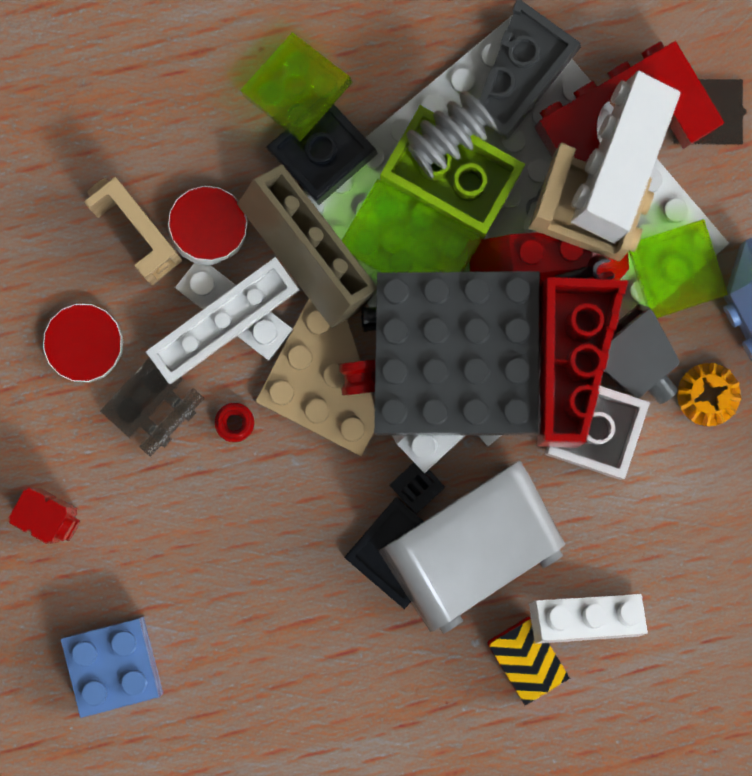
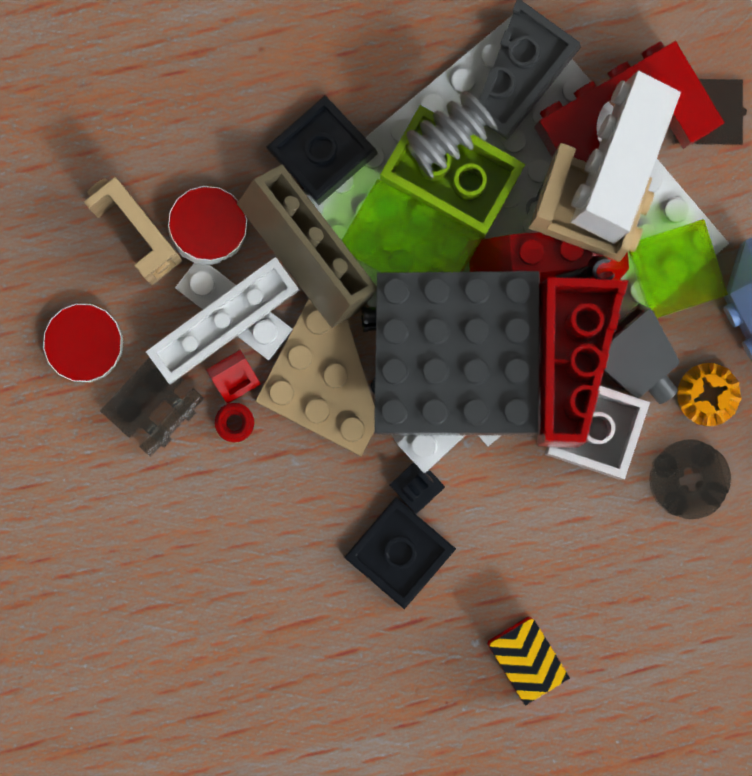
(44, 516): red brick -> none
(112, 667): medium blue brick -> none
(233, 376): none -> red plate
(296, 86): clear neon green plate -> none
(358, 377): red wheel -> none
(474, 547): light grey windscreen -> none
(588, 618): white plate -> none
(709, 491): none -> clear smoke plate

